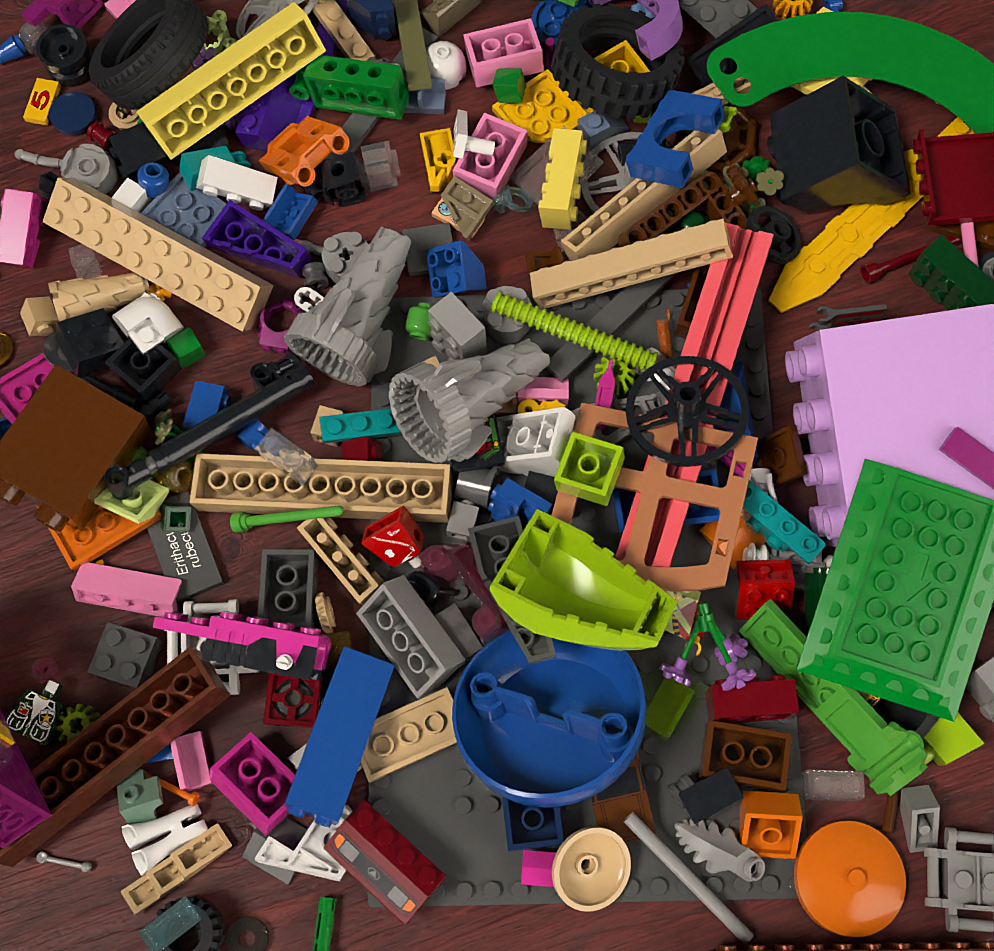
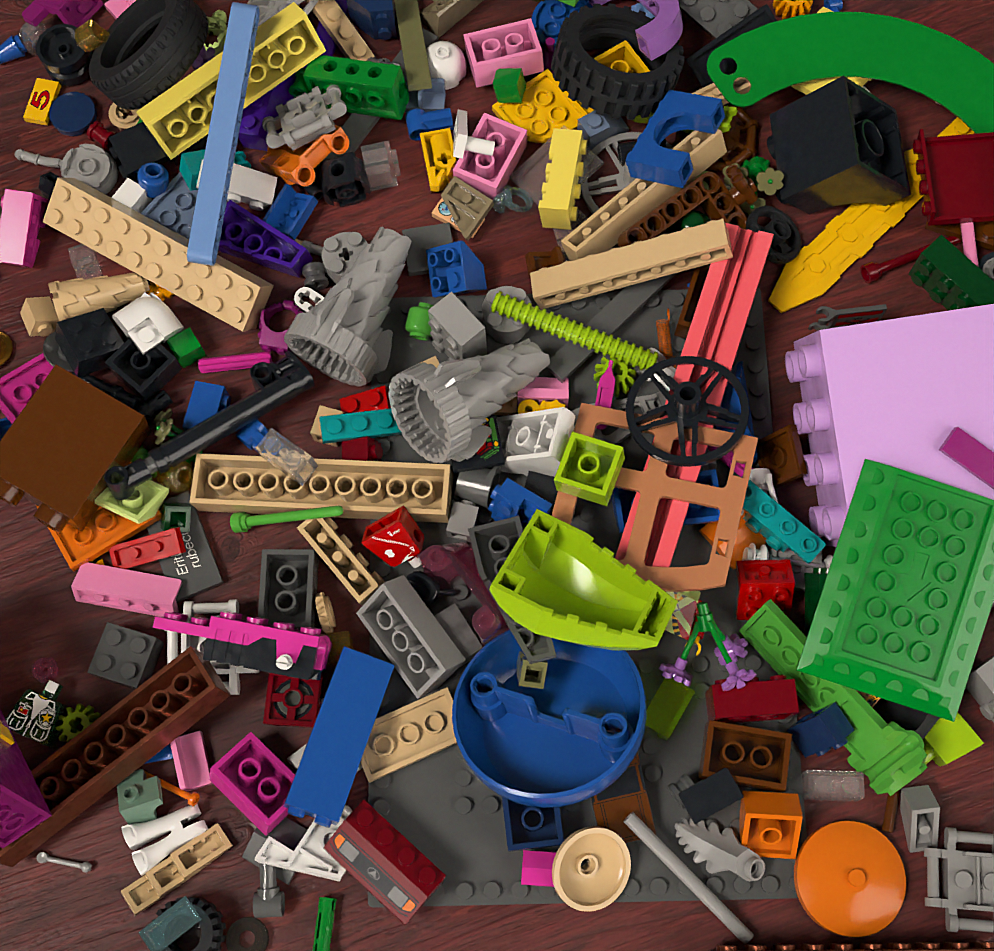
(90, 35): none -> clear yellow brick
(147, 549): none -> plate
(223, 134): none -> medium blue beam
(232, 362): none -> dark pink axle
(268, 899): none -> dark grey pin
(304, 118): none -> light grey brick
(366, 401): none -> red plate
(420, 121): none -> blue piece
(530, 674): none -> olive leg
(821, 731): none -> dark blue brick

